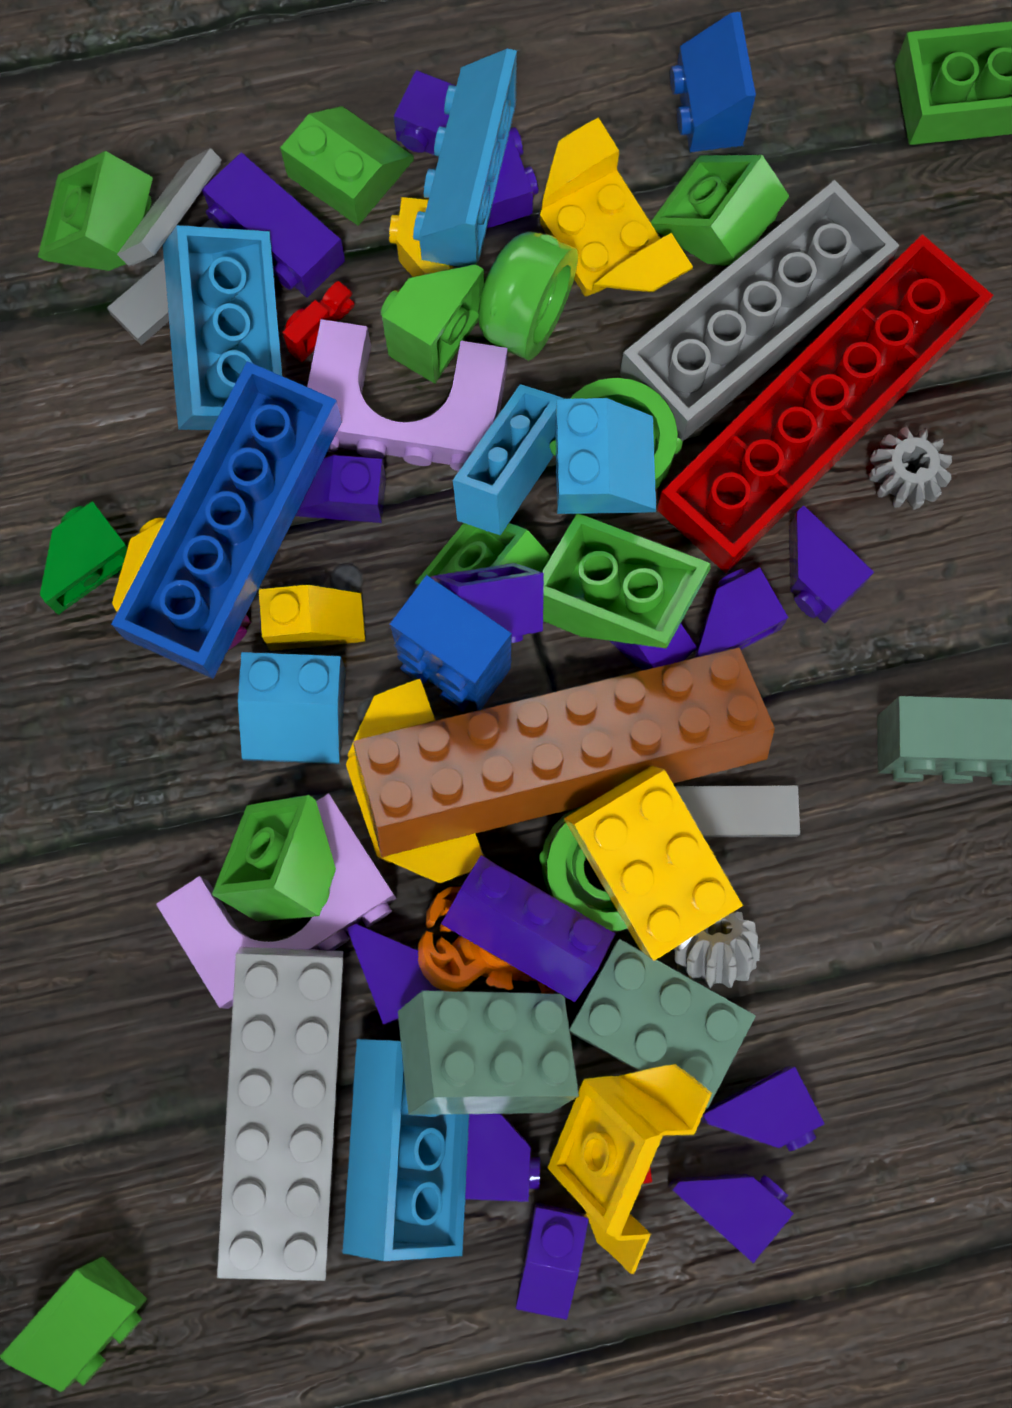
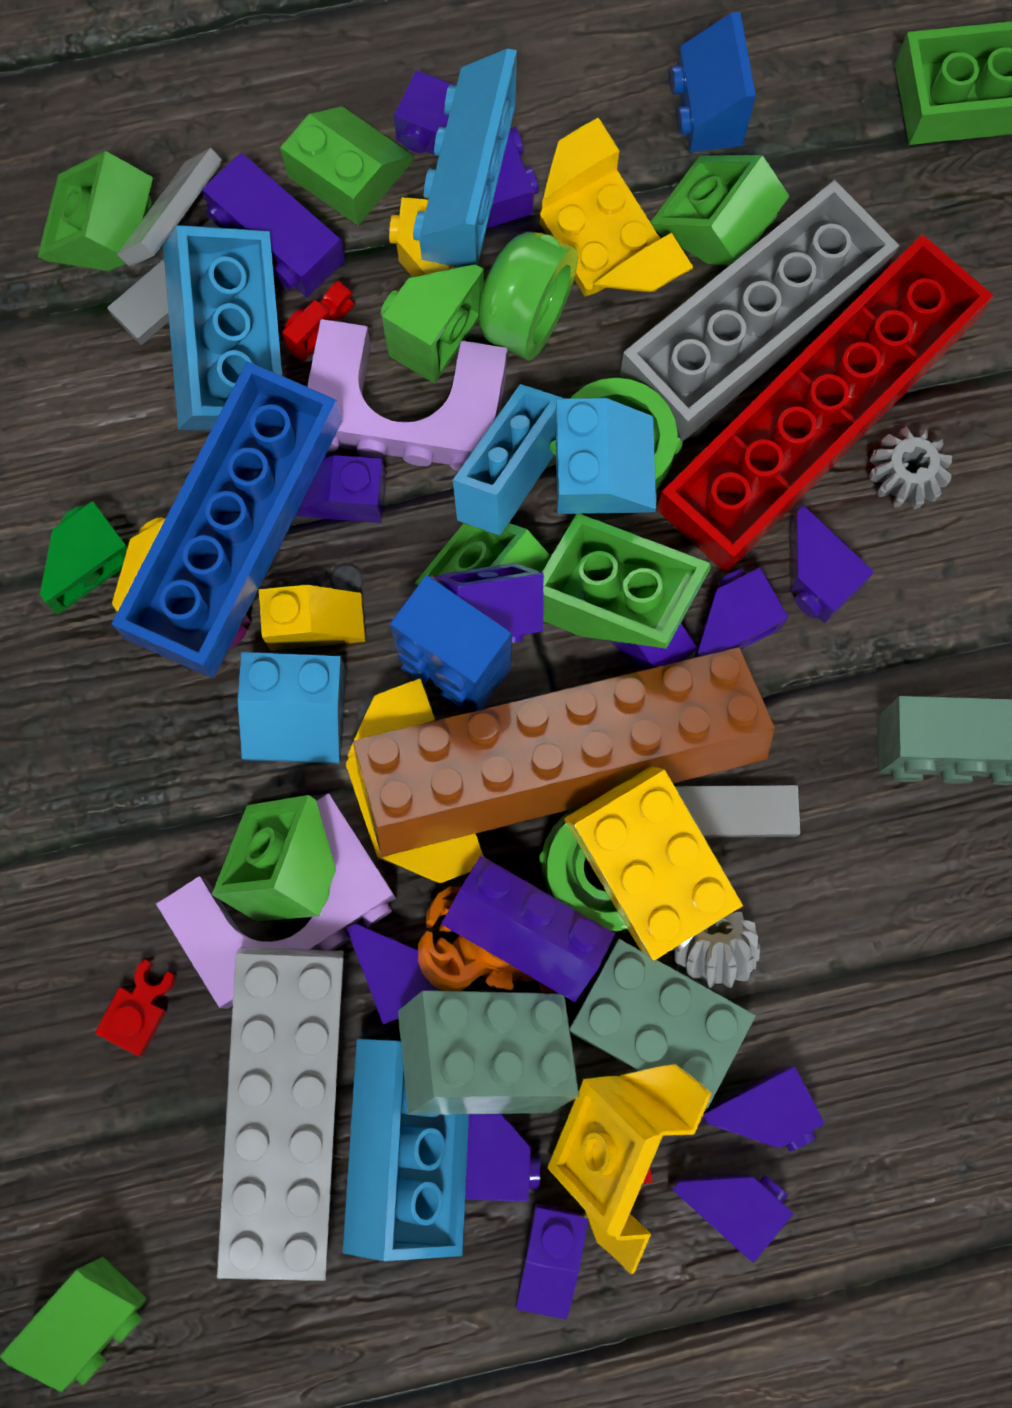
(134, 1016): none -> red plate

